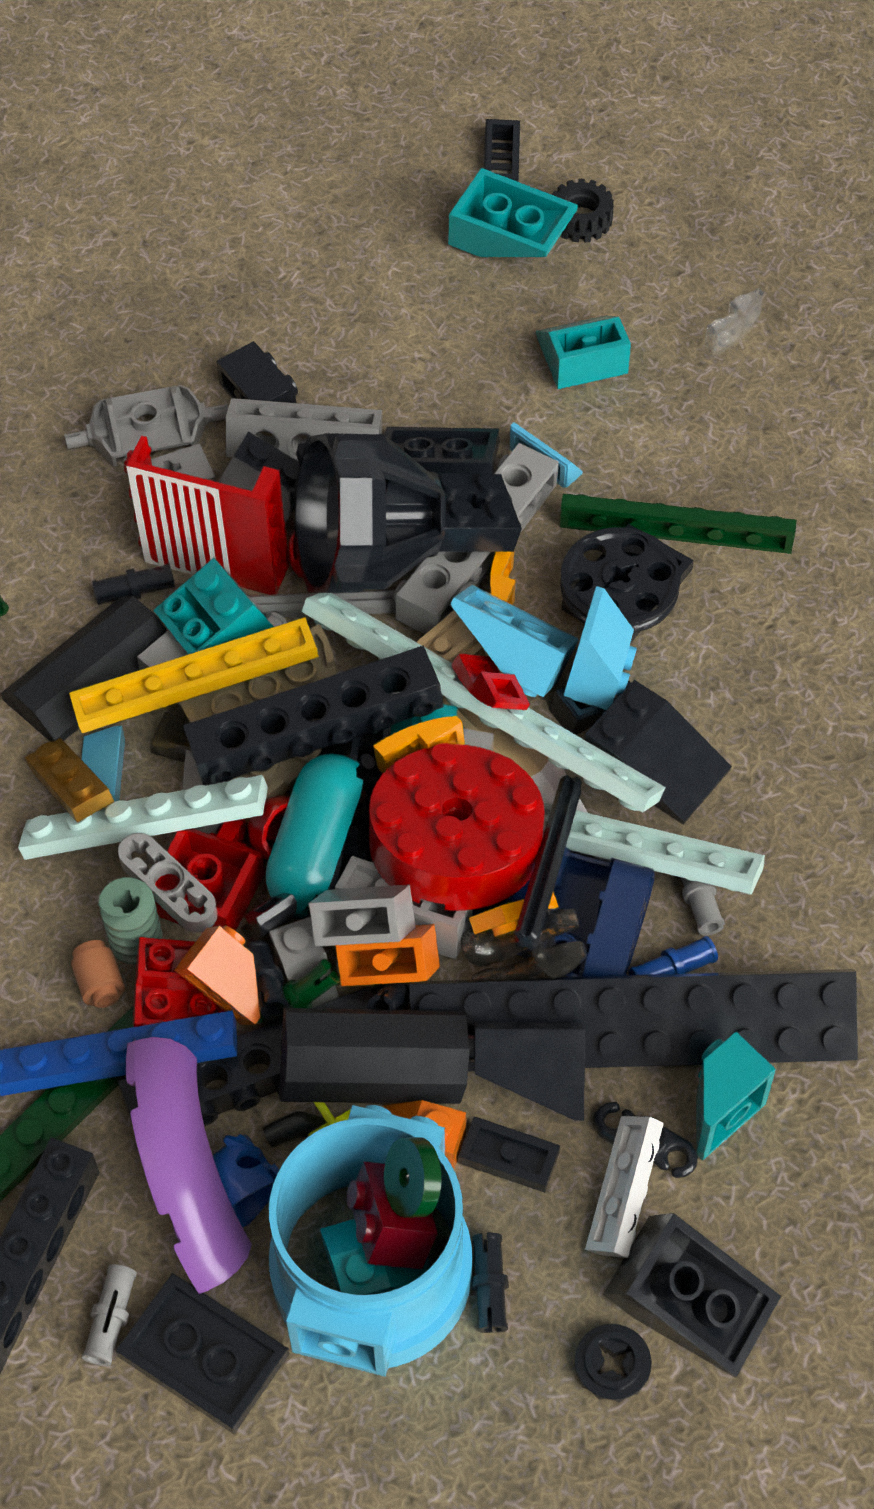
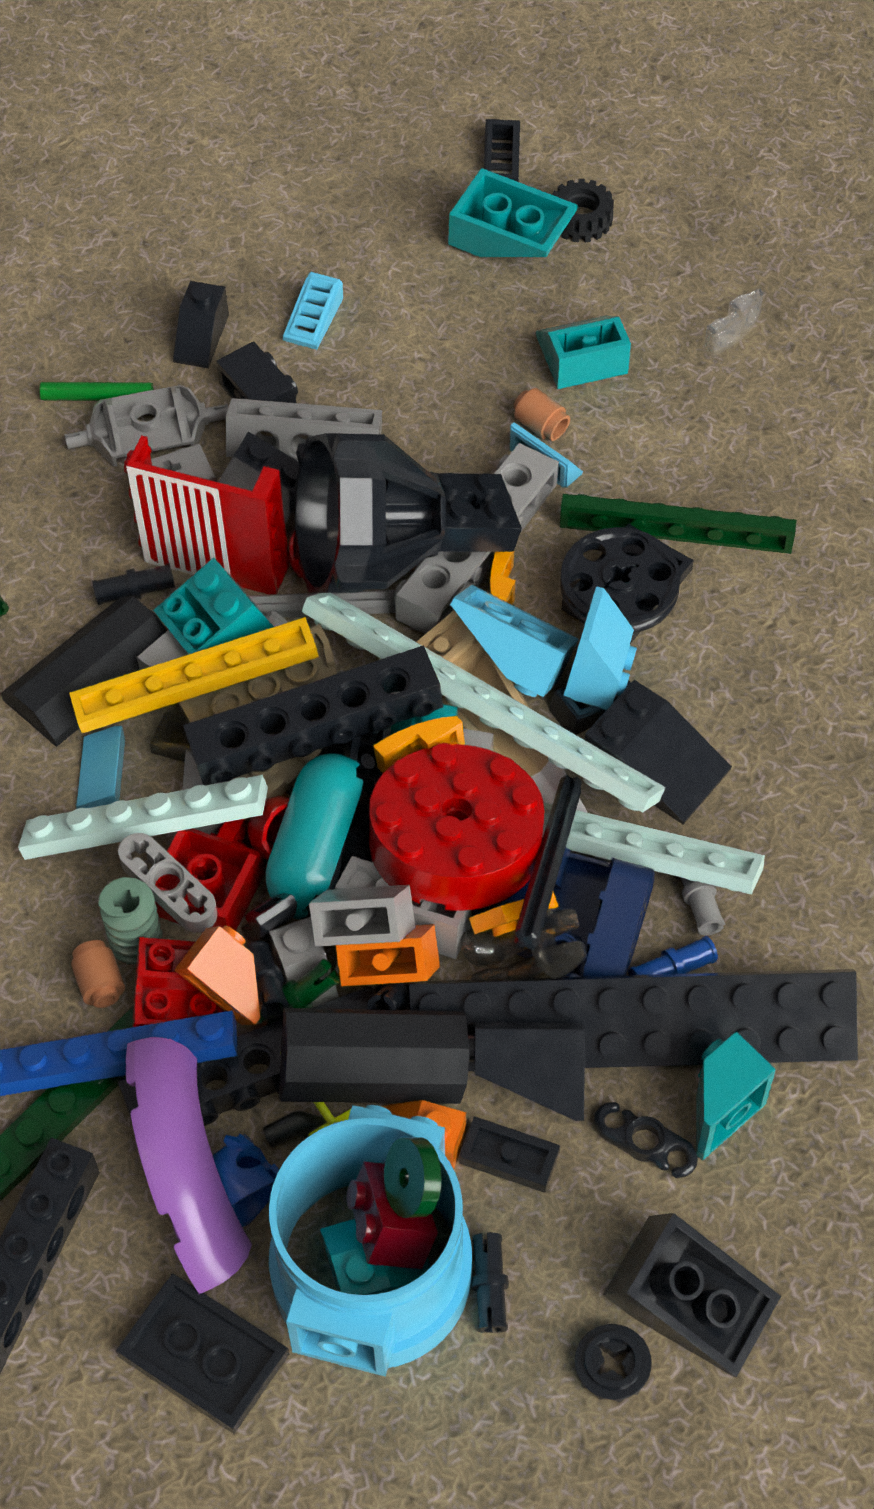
(69, 779): pearl gold plate -> none
(90, 390): none -> green piece
(99, 1344): light grey pin -> none
(200, 324): none -> black slope
(318, 290): none -> medium azure slope
(449, 448): black plate -> none
(487, 684): red slope -> none
(541, 414): none -> nougat brick
(624, 1186): white plate -> none

